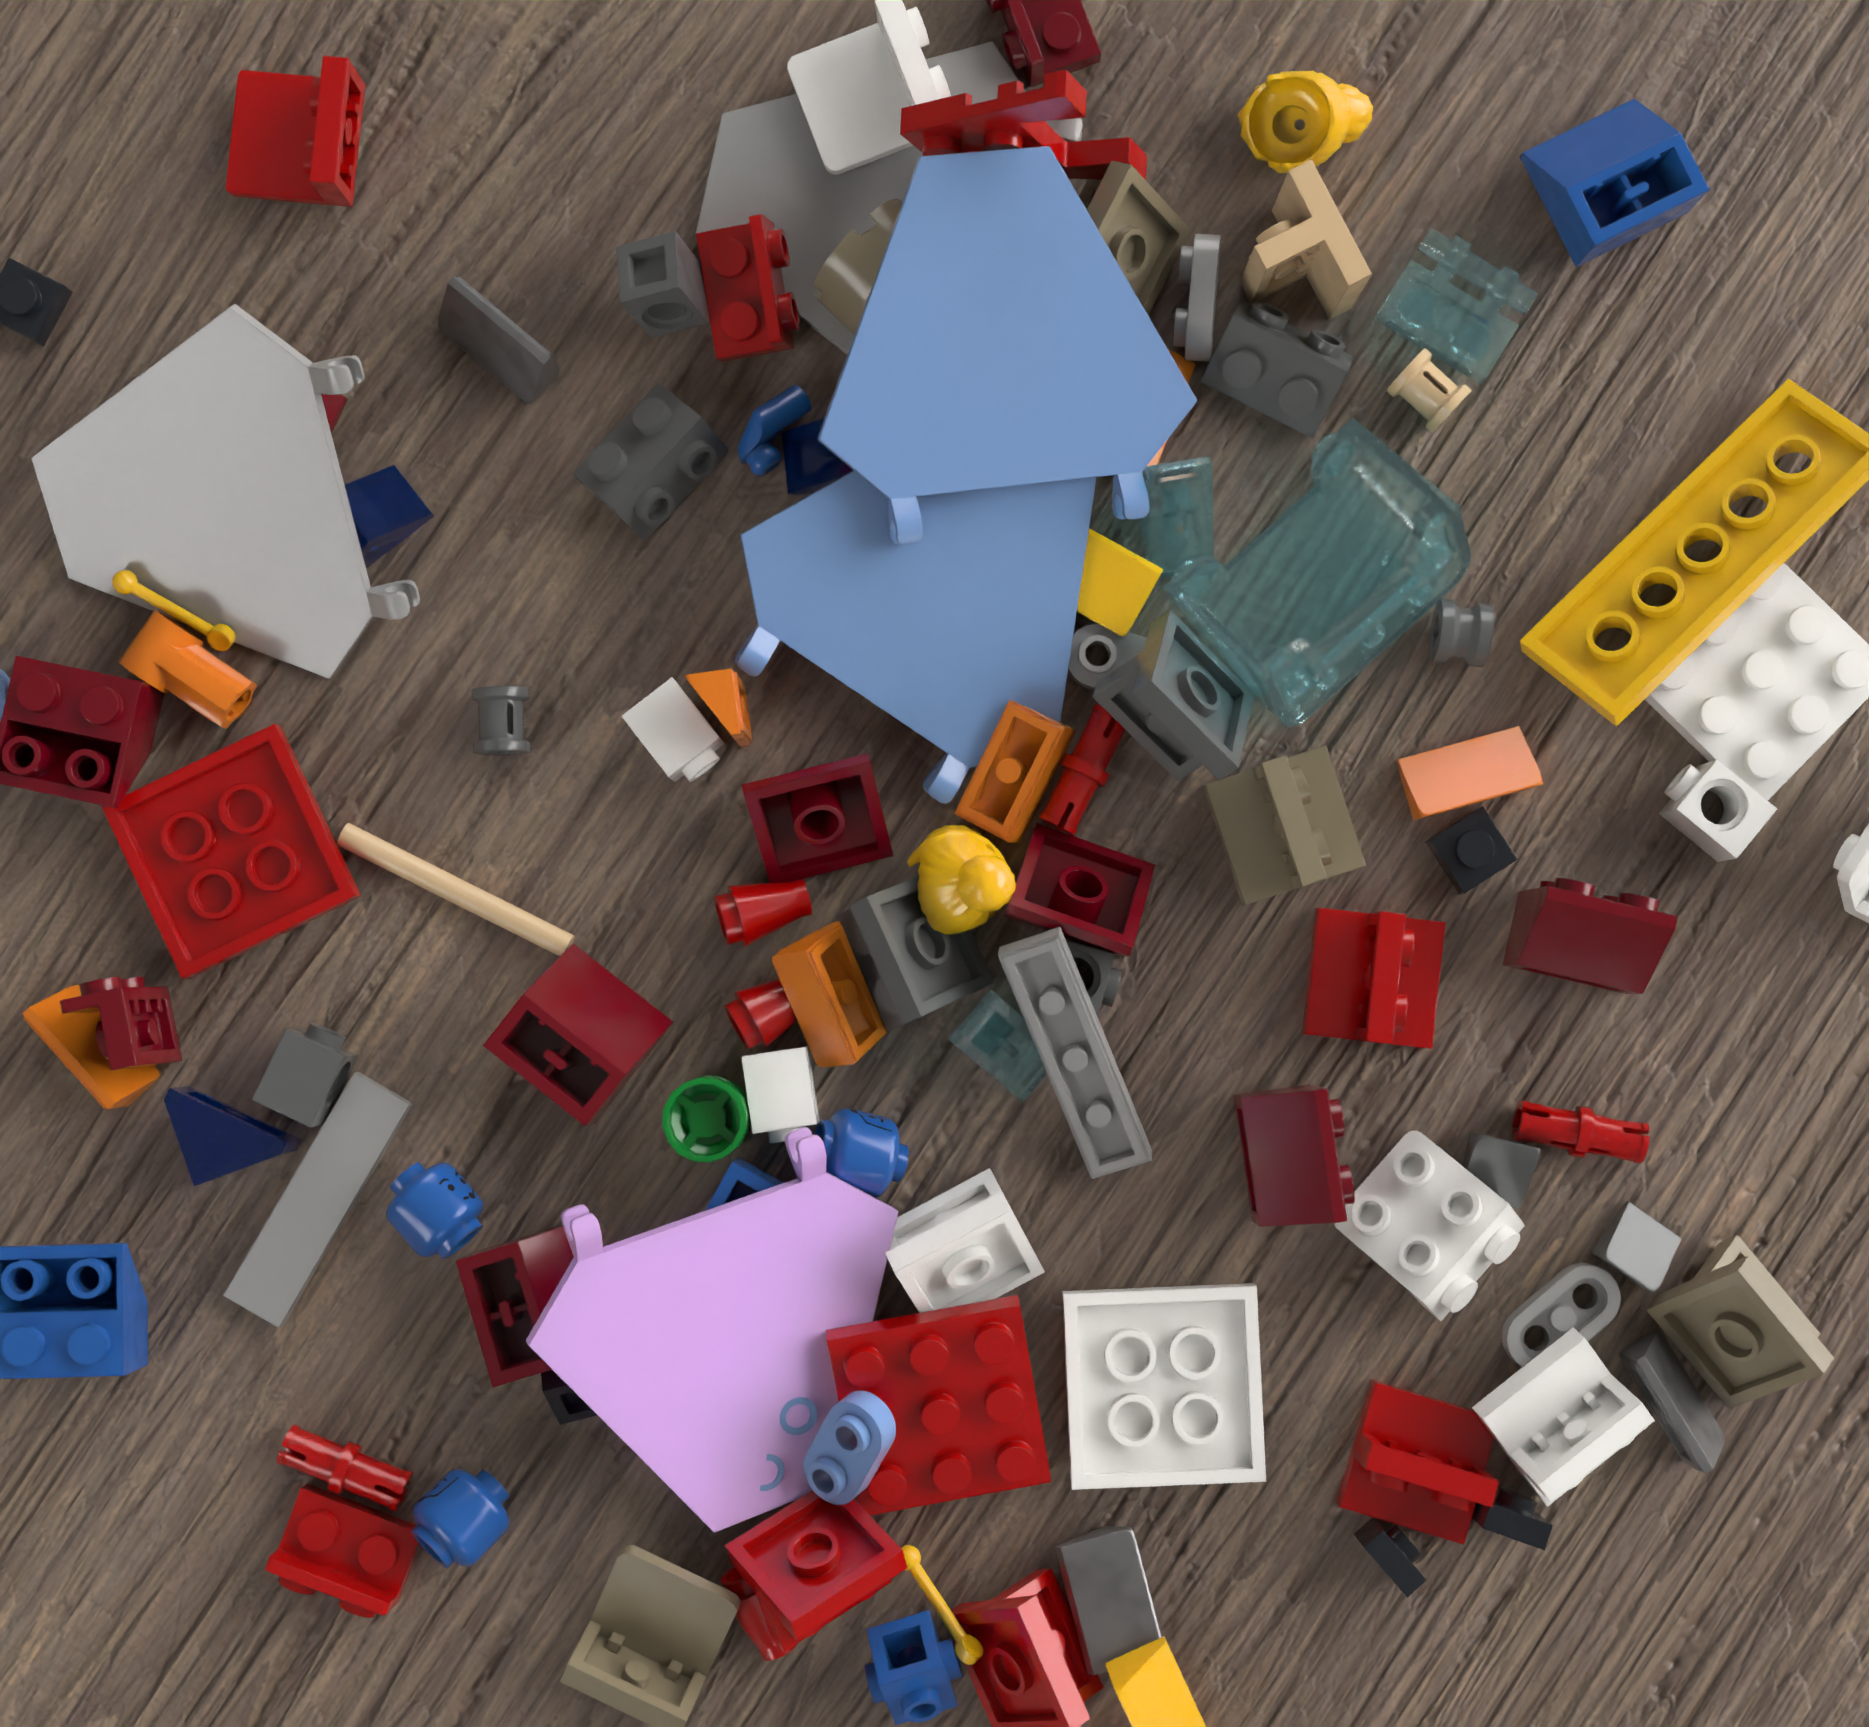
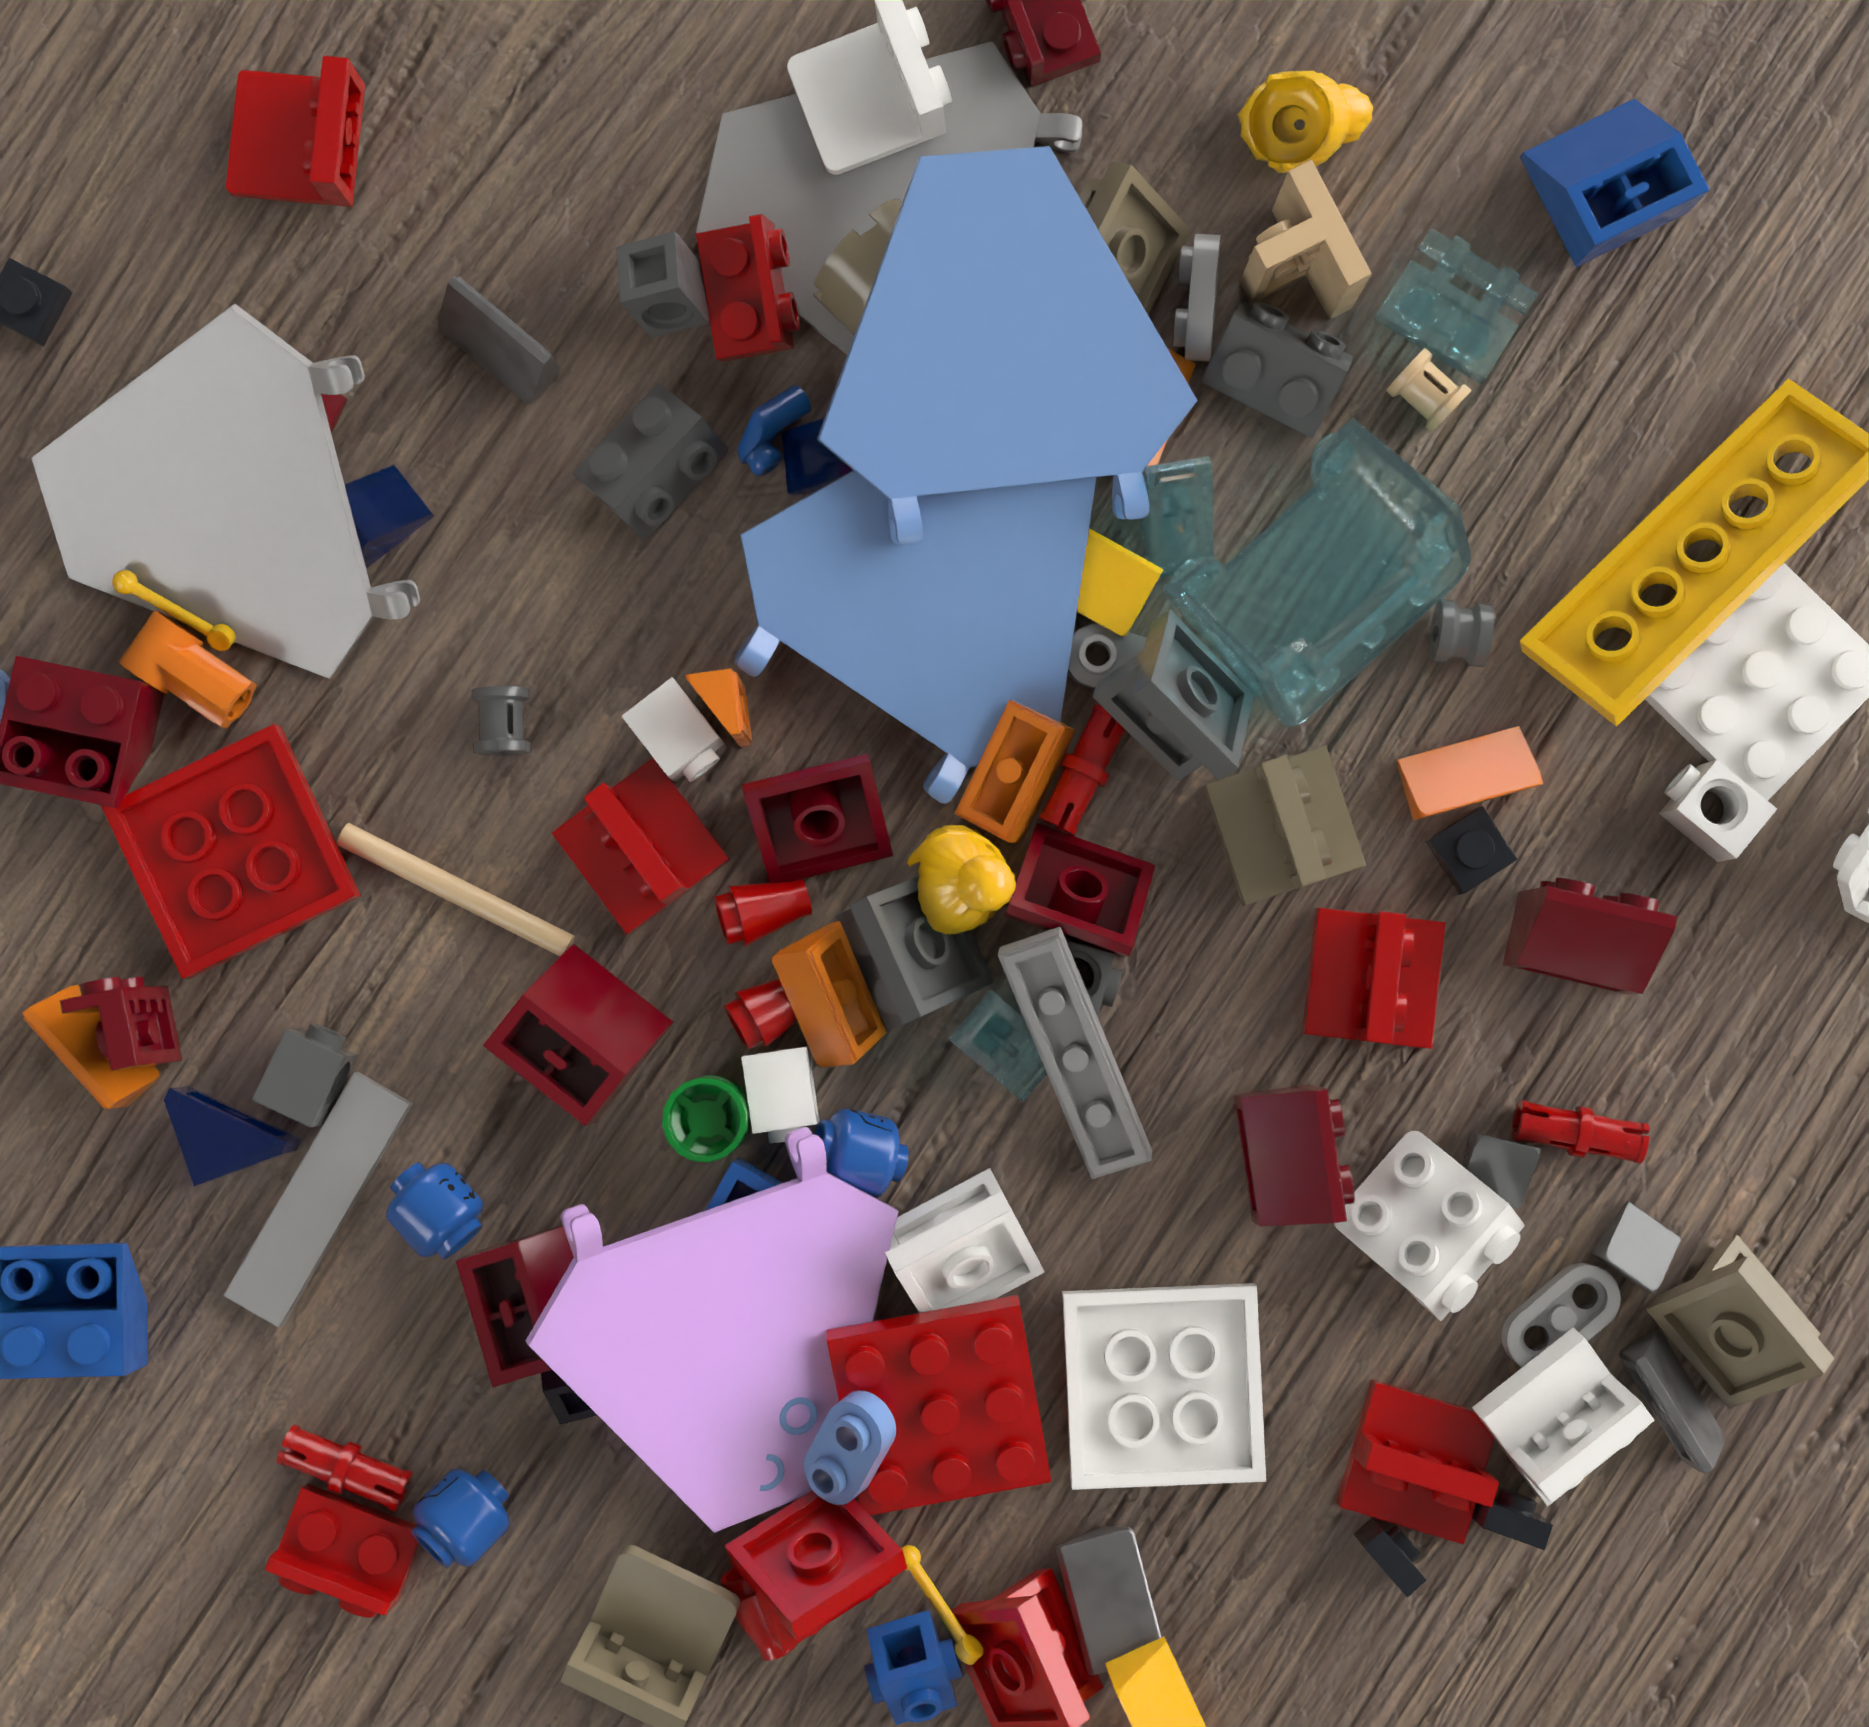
(640, 845): none -> red bracket
(1018, 122): red wing -> none

